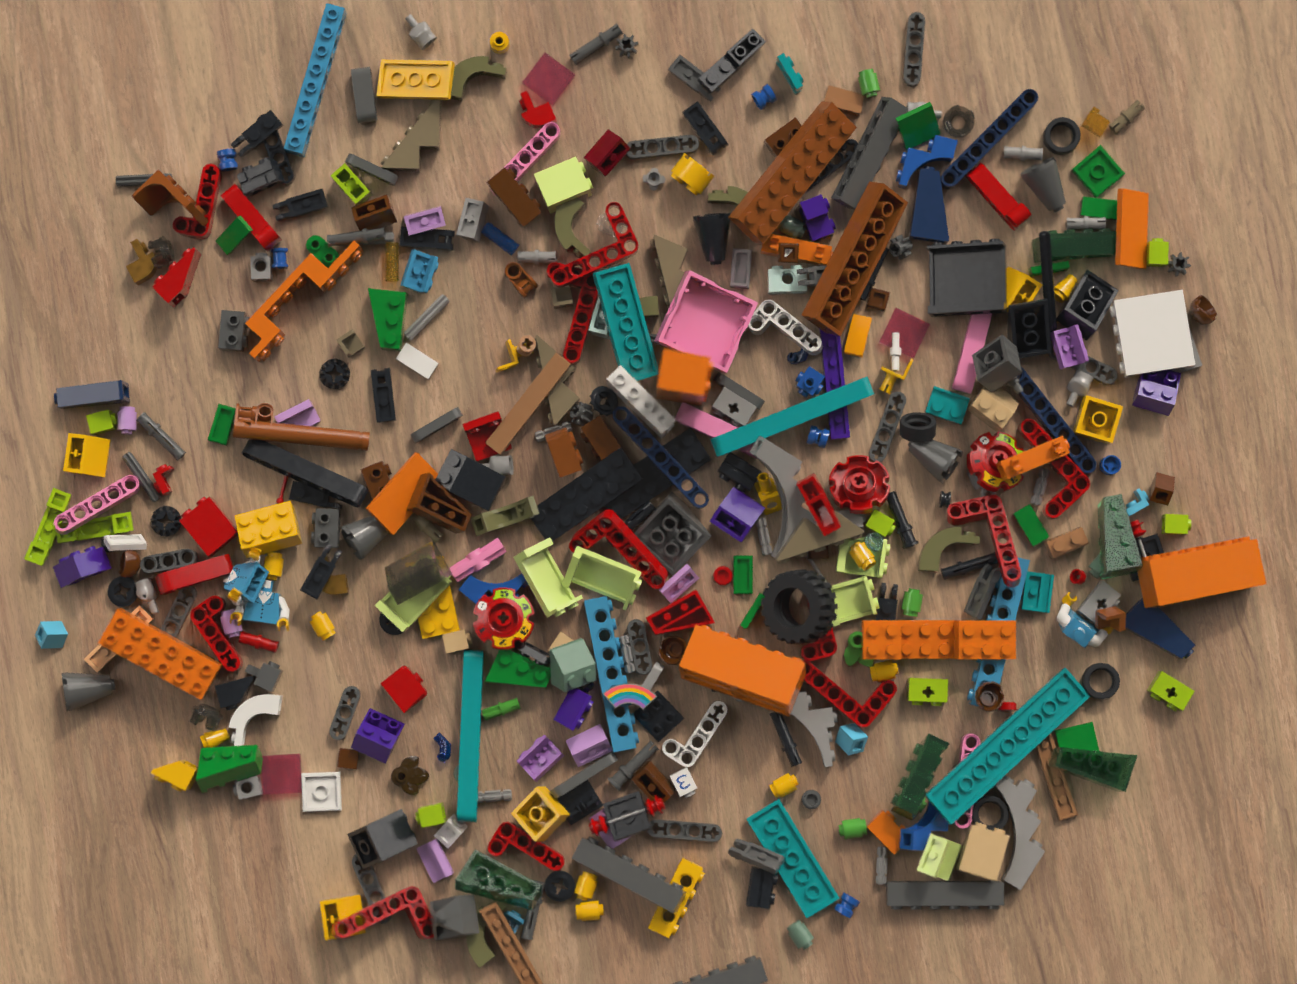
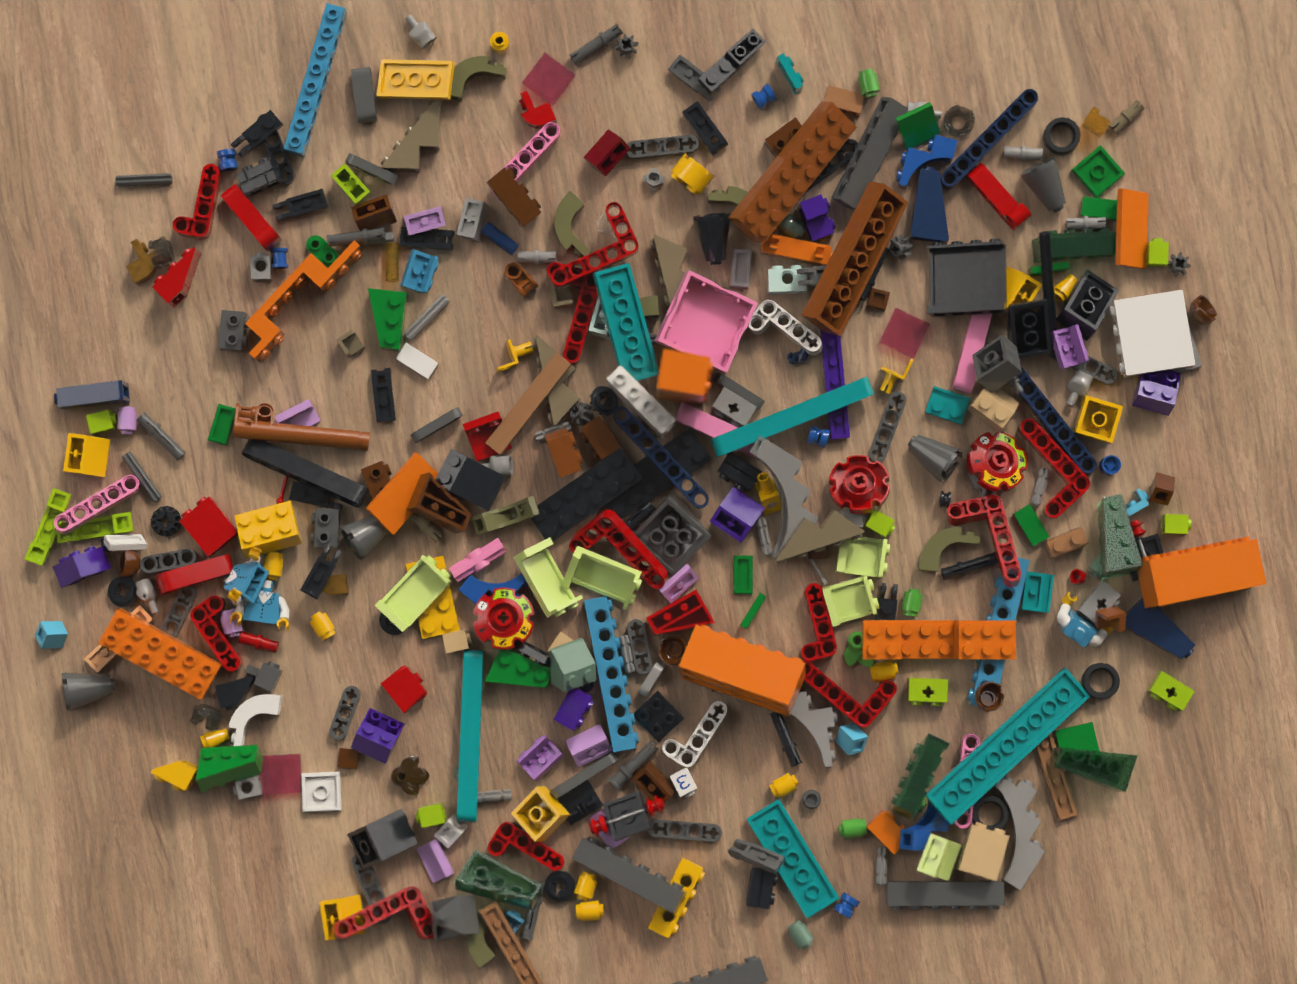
(160, 191): dark orange bracket -> none
(161, 483): red bracket -> none
(234, 235): green tile -> none
(341, 380): black gear -> none
(416, 572): clear smoke slope -> none
(445, 747): clear blue arm -> none
(501, 709): bright green axle -> none
(522, 350): medium nougat bush -> none
(563, 183): yellowish green panel -> none
(629, 694): tile -> none
(722, 575): red tile -> none
(788, 252): reddish brown tile -> none
(809, 375): blue brick -> none
(818, 504): red slope -> none
(820, 602): black tyre -> none
(857, 335): light orange slope -> none
(862, 555): yellow brick -> none
(874, 541): clear light blue plate -> none
(895, 351): white bar -> none
(904, 528): black pin -> none
(914, 49): dark grey beam -> none
(917, 427): black tyre -> none
(982, 591): dark grey hinge -> none
(1008, 706): red tile -> none
(1033, 458): orange brick -> none

